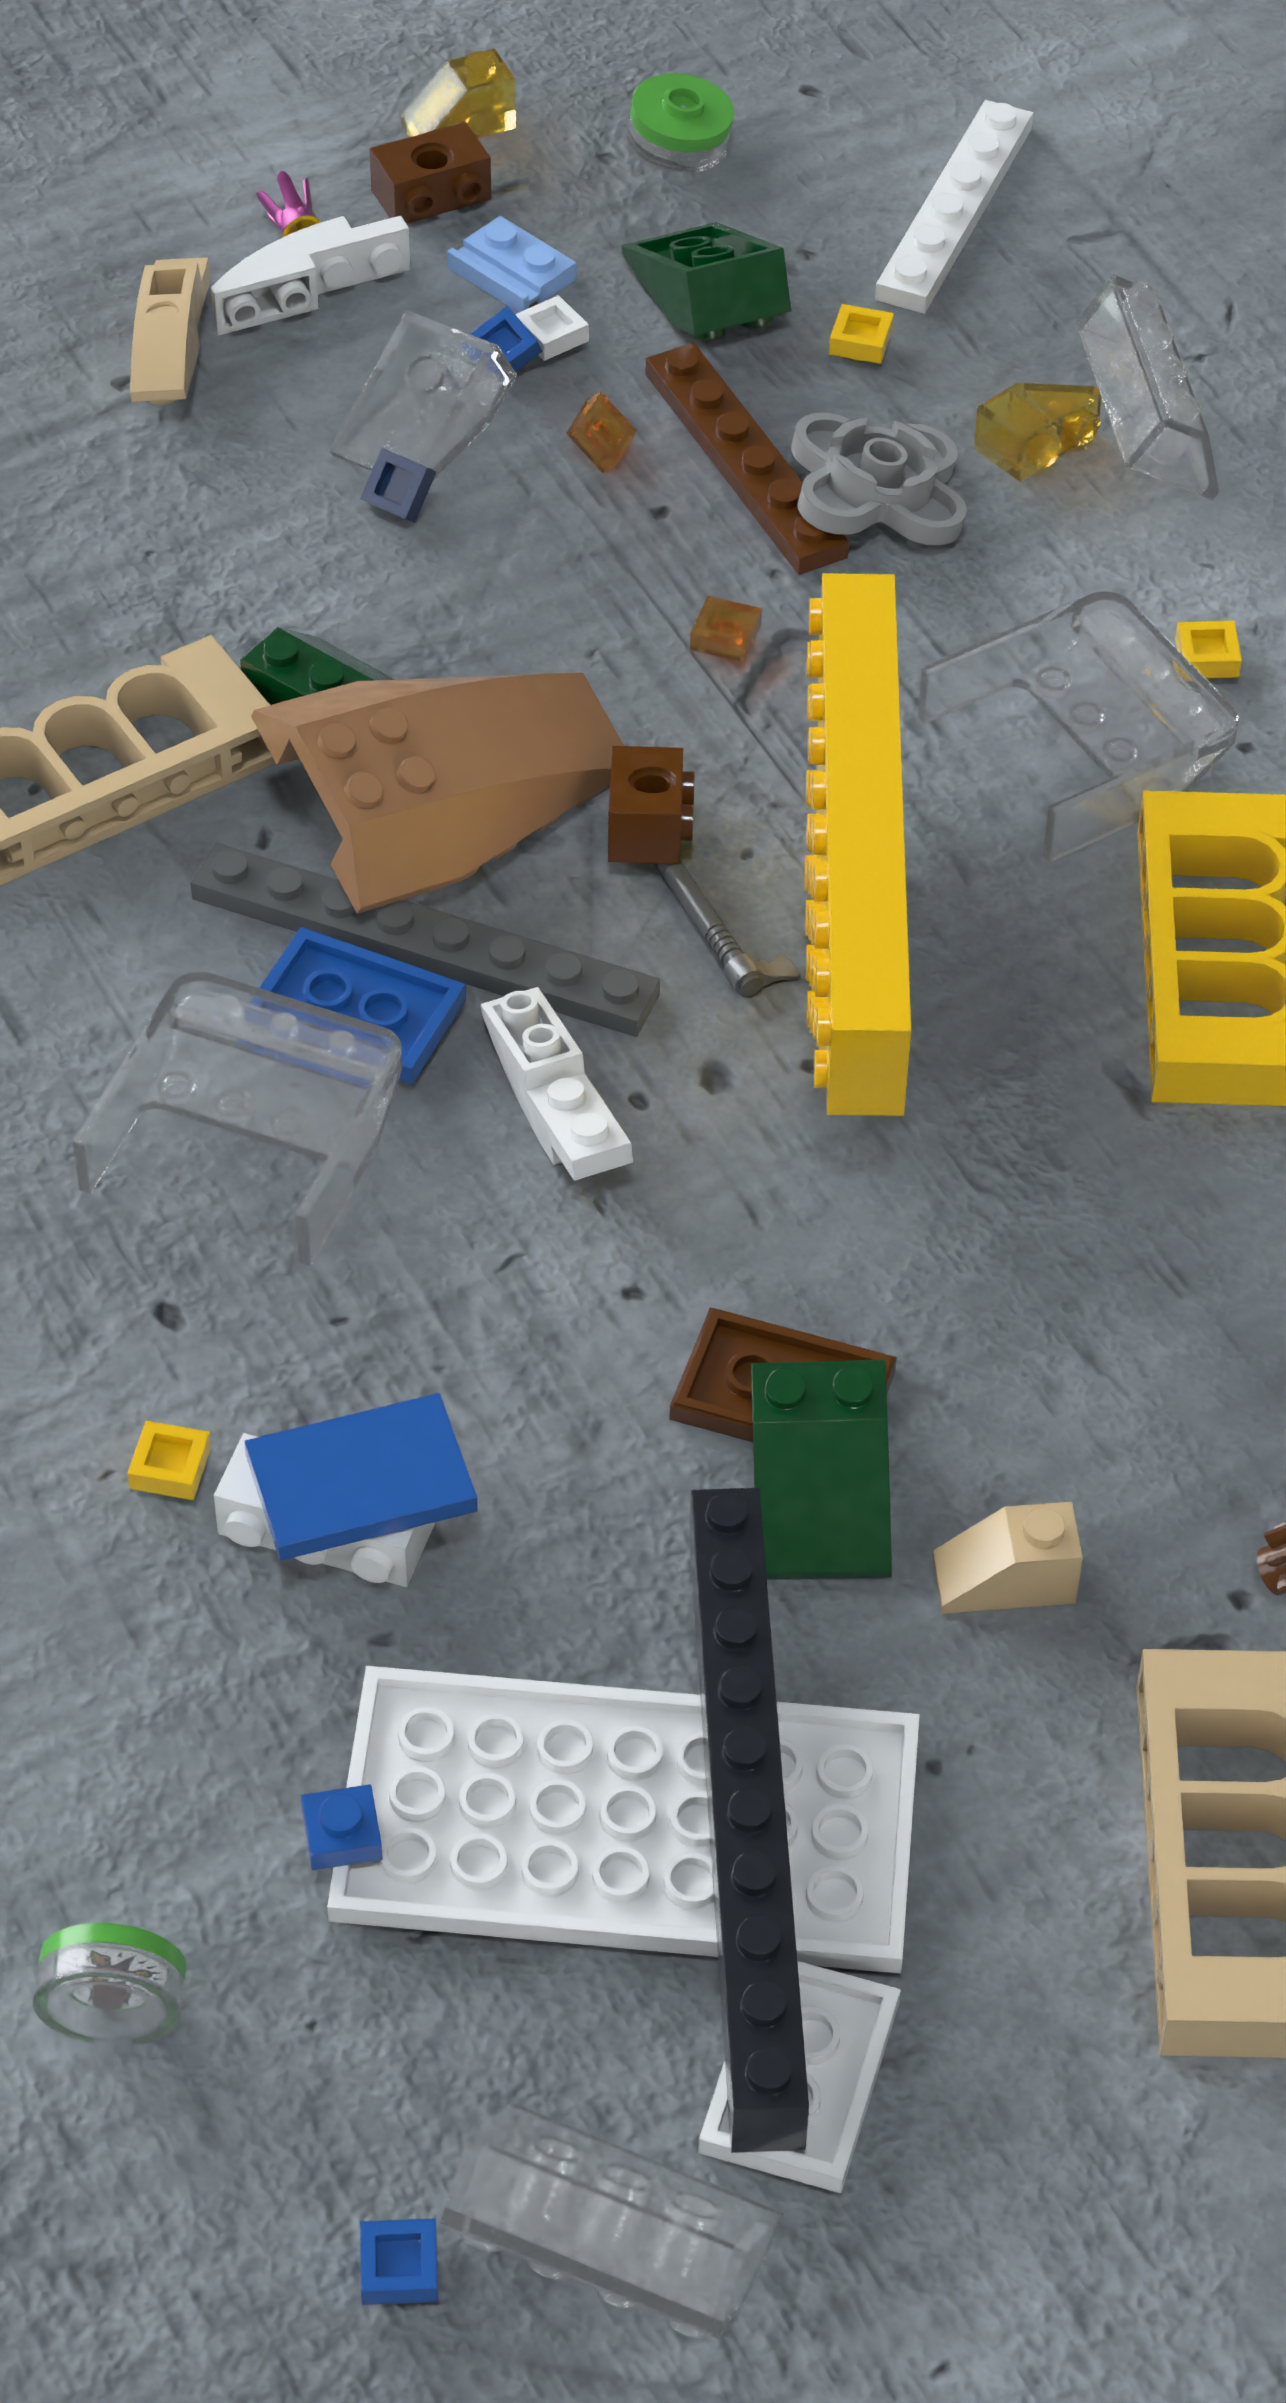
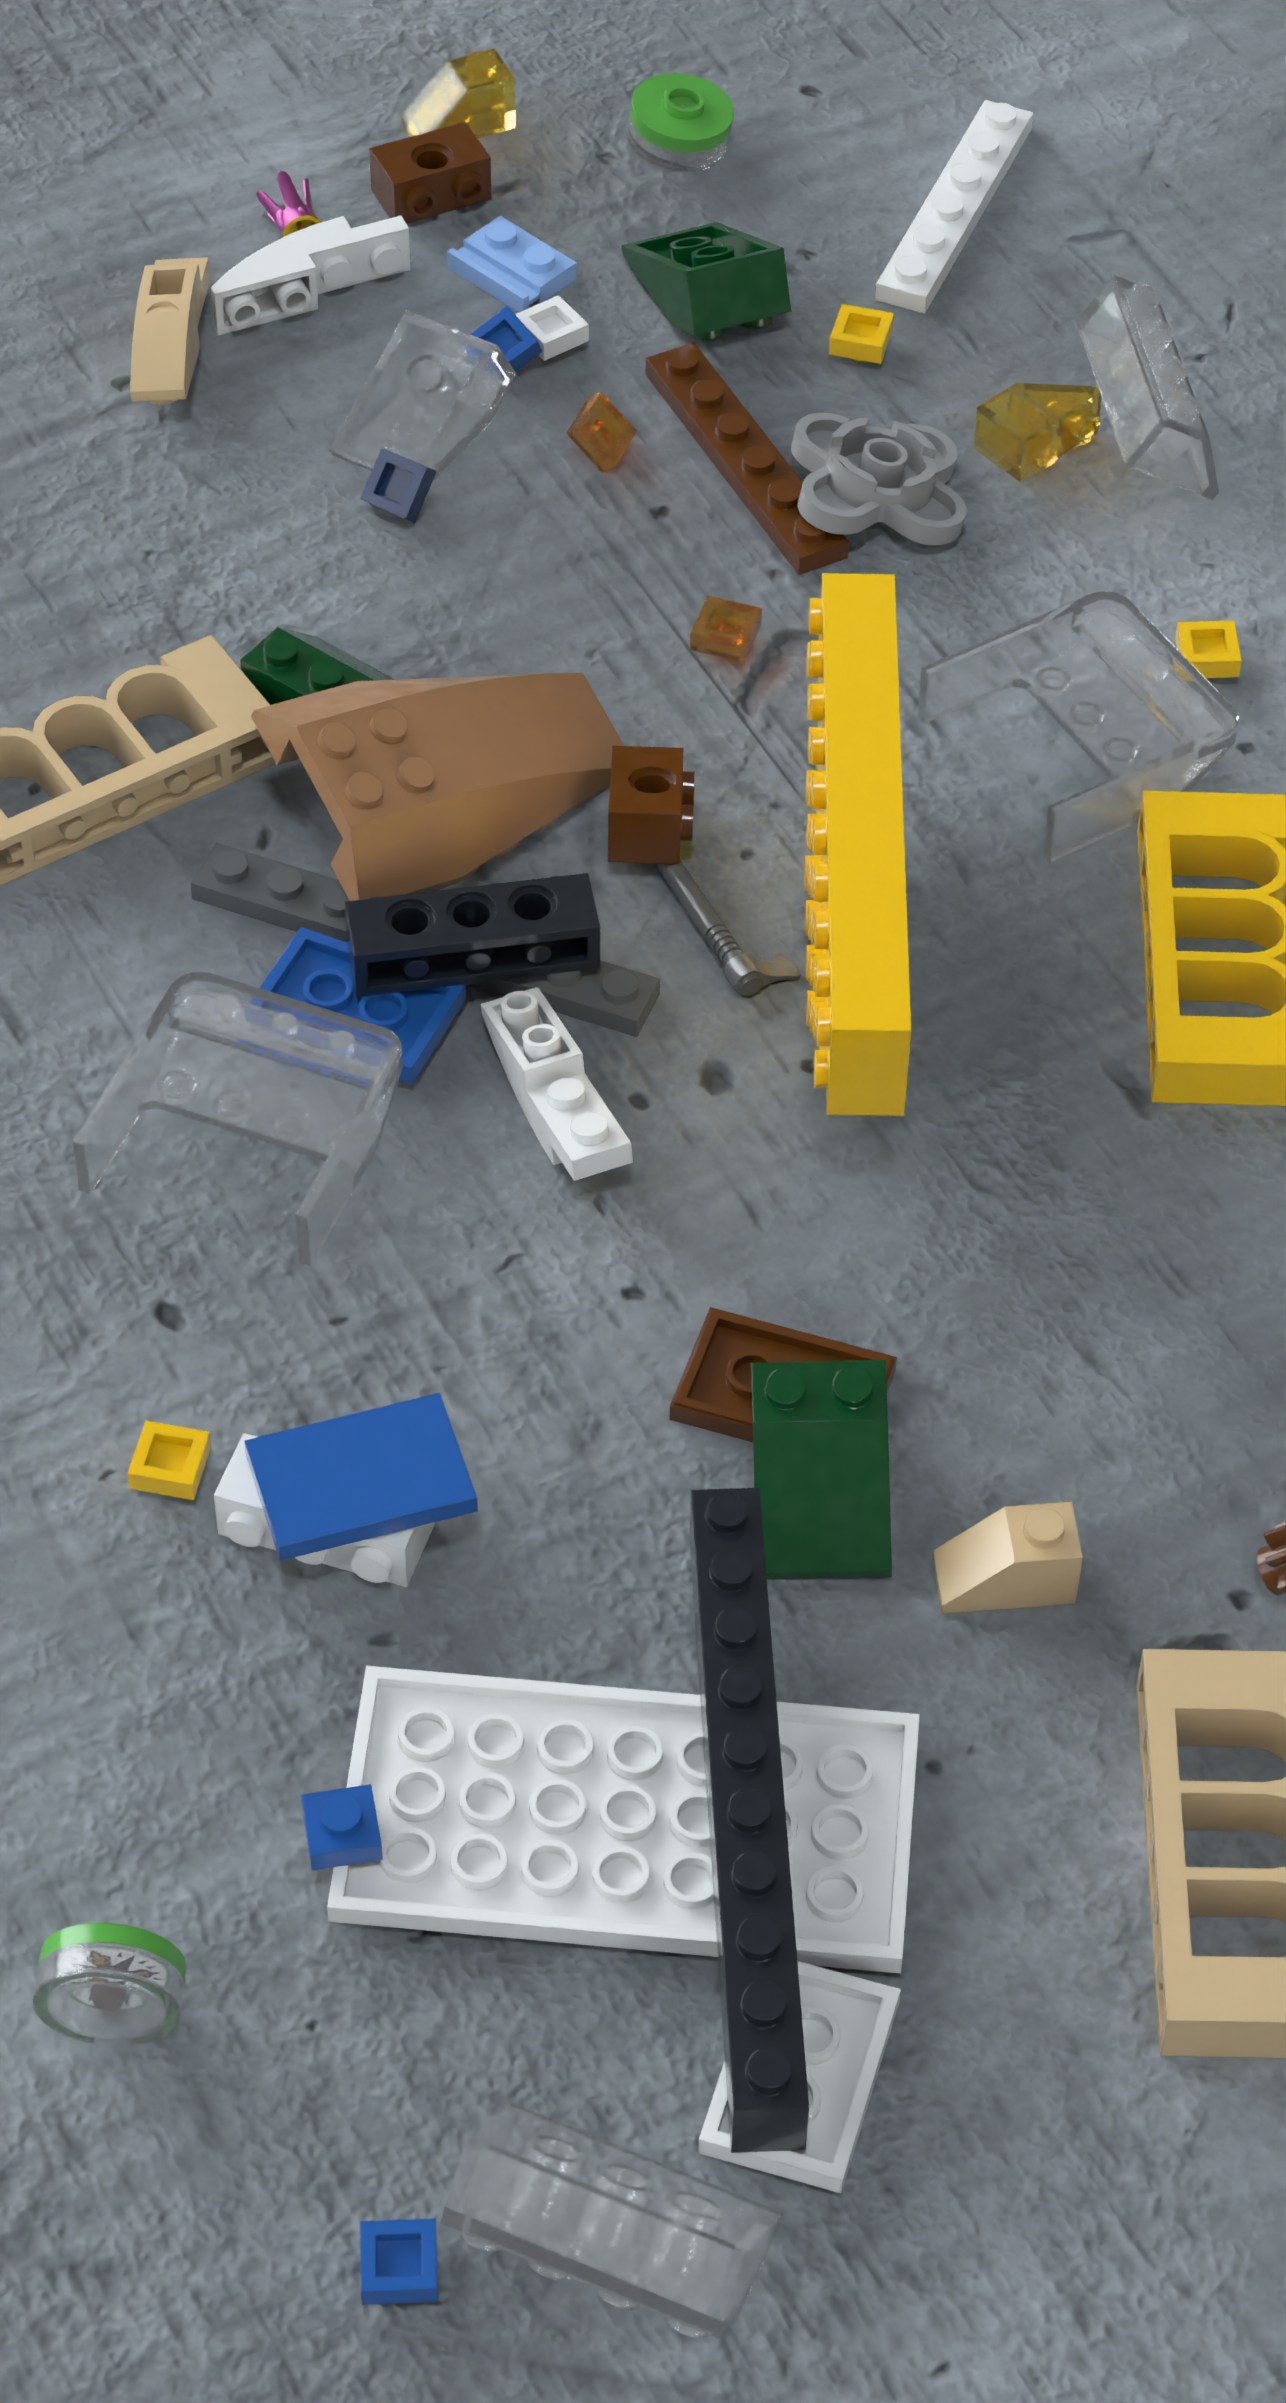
(472, 934): none -> black brick

